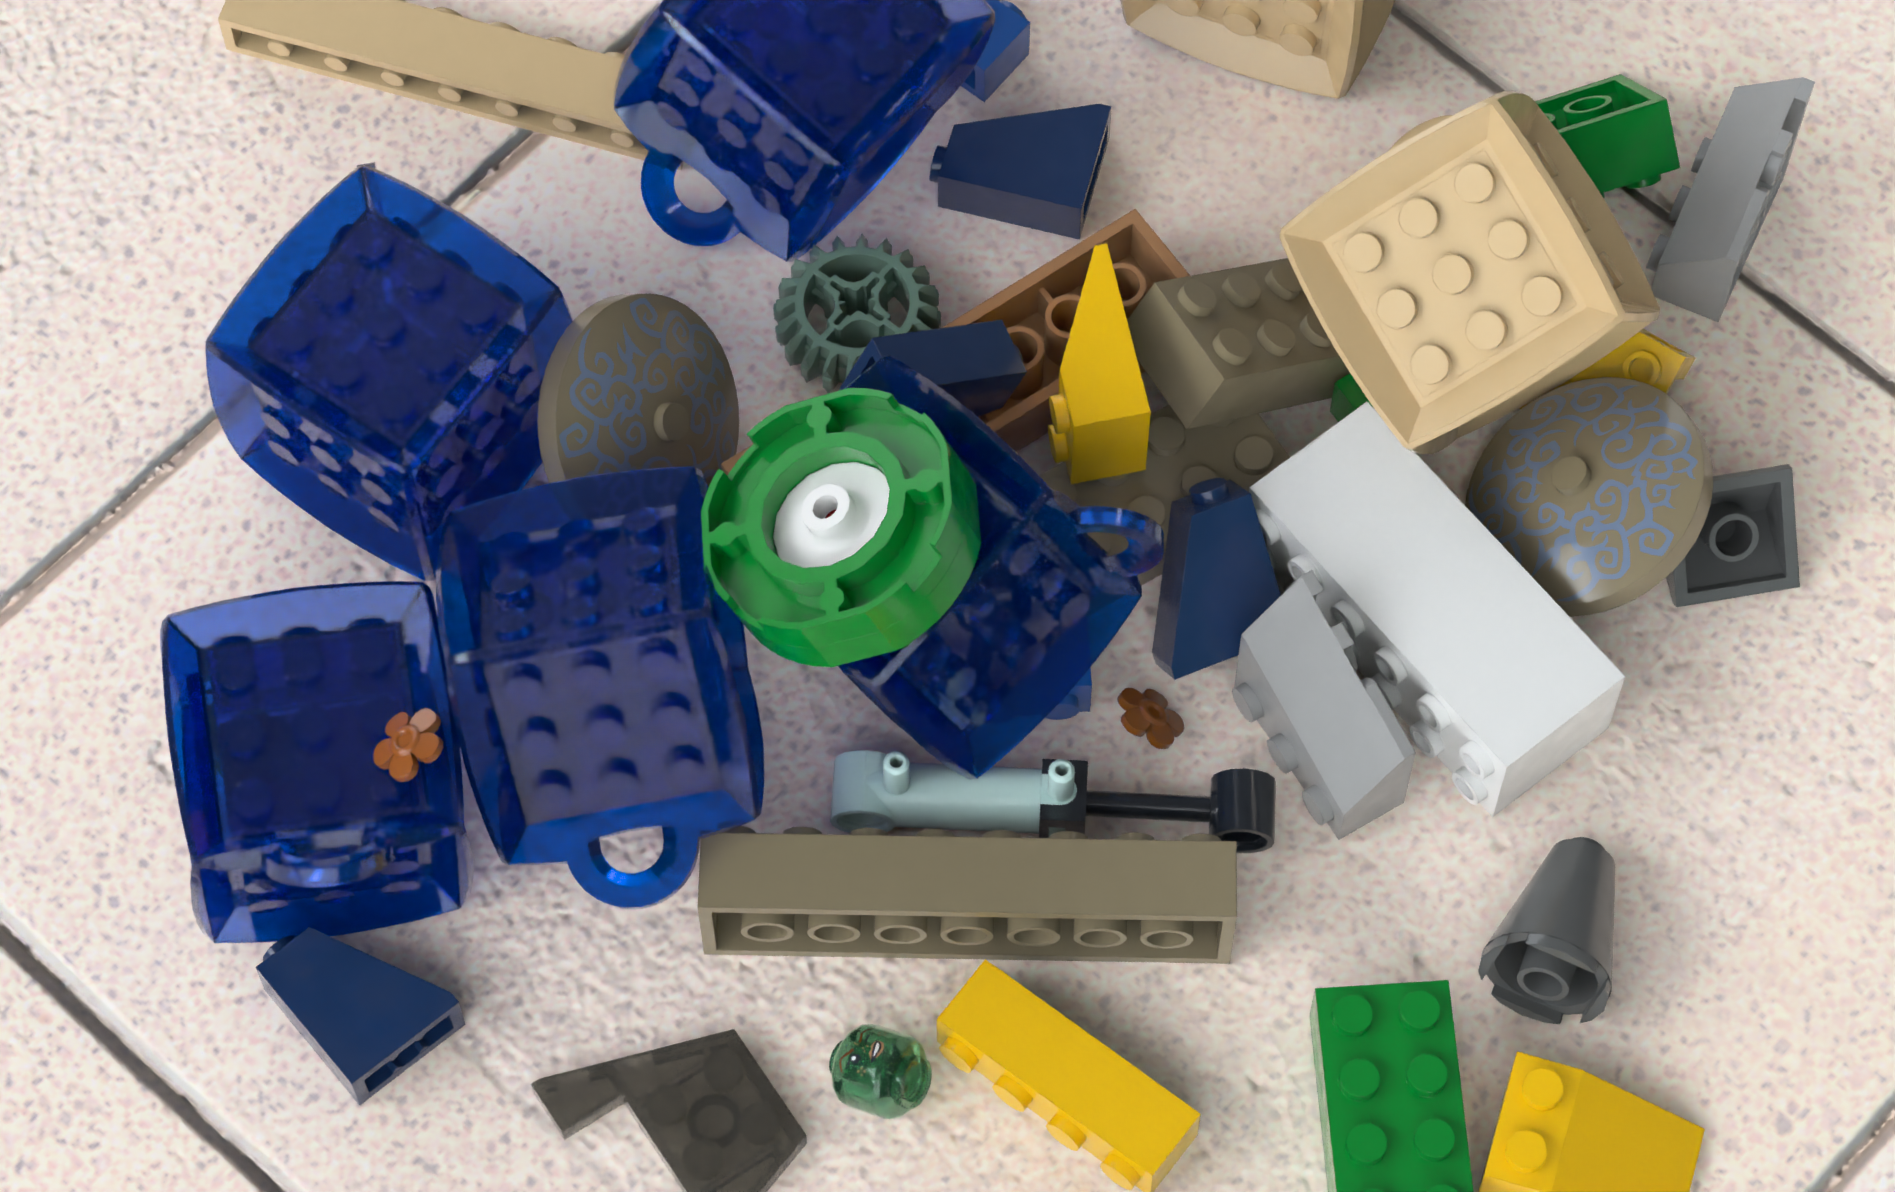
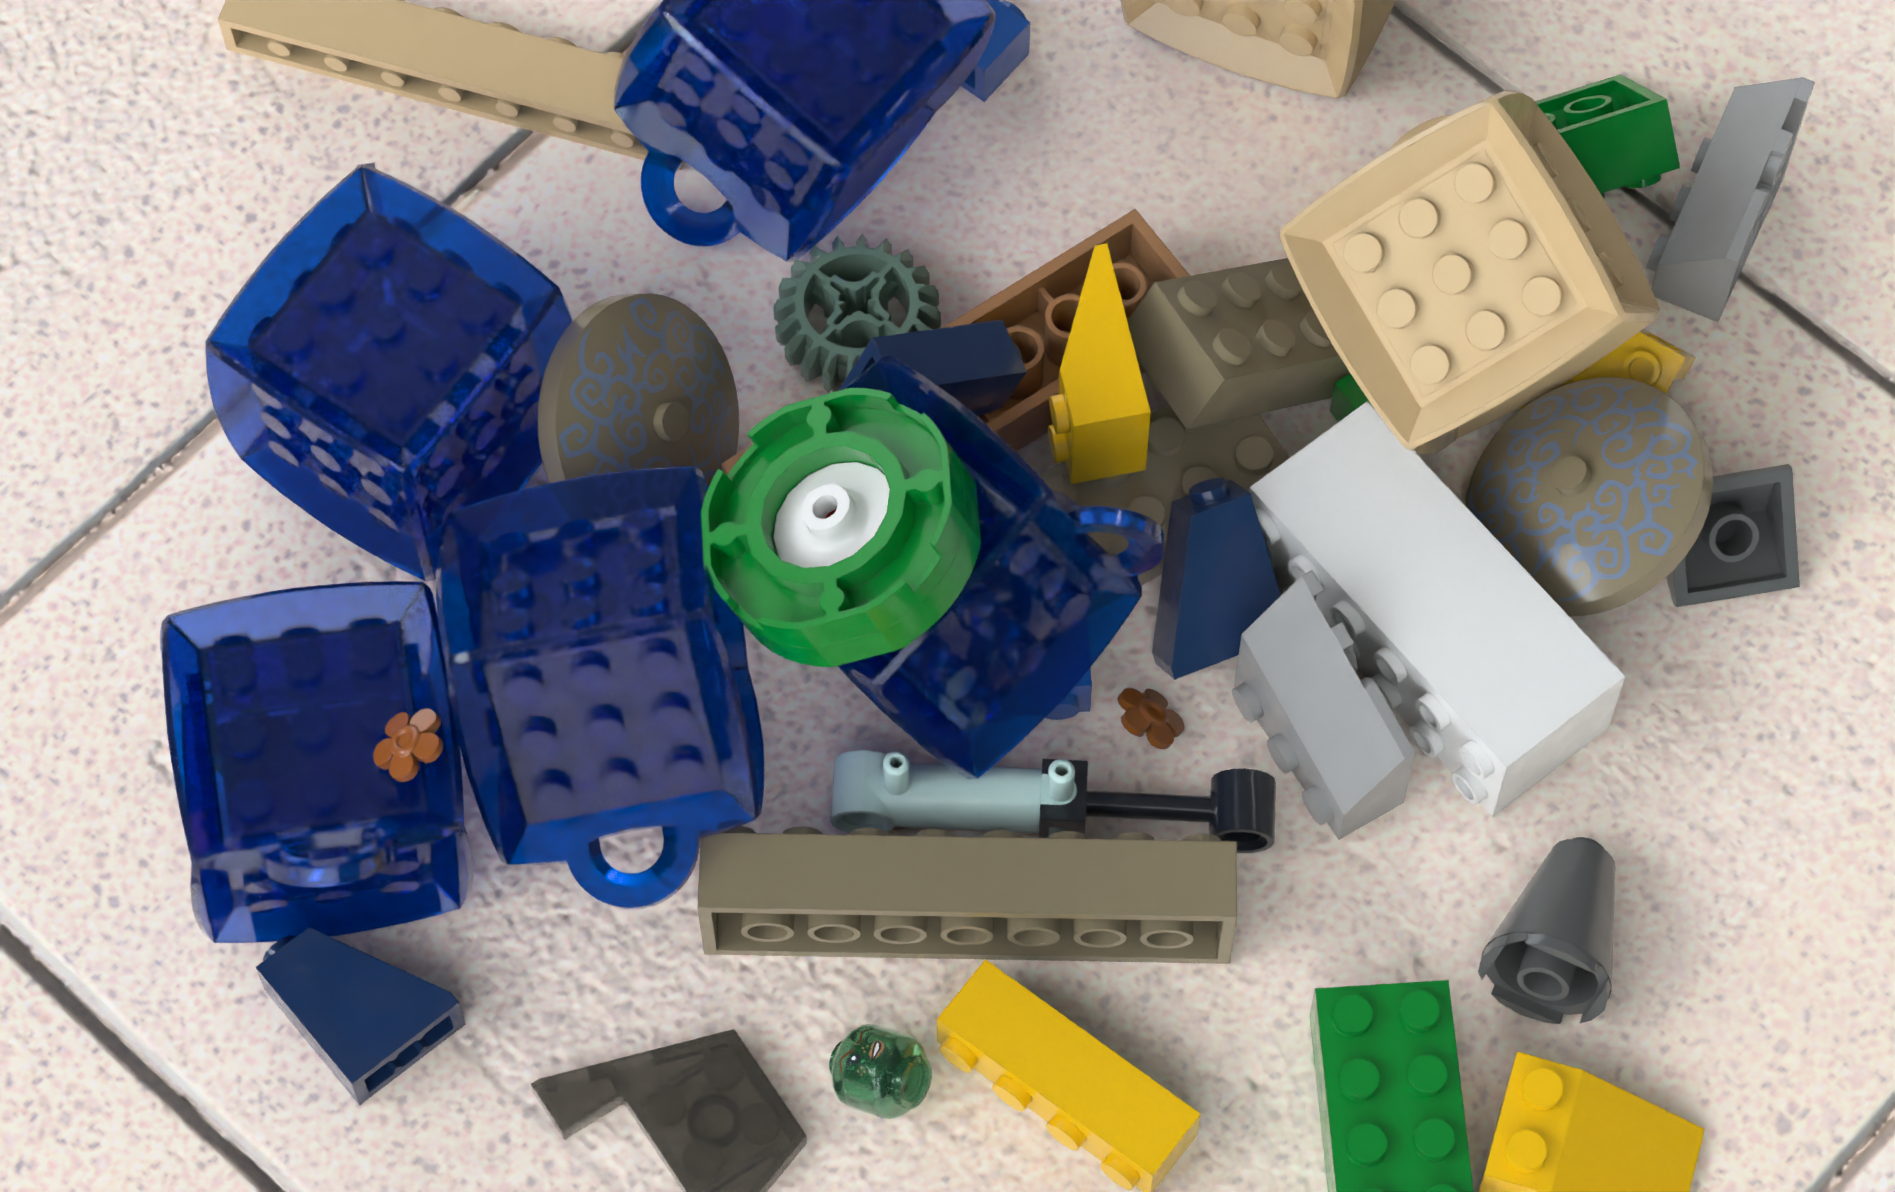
(1025, 168): dark blue slope -> none

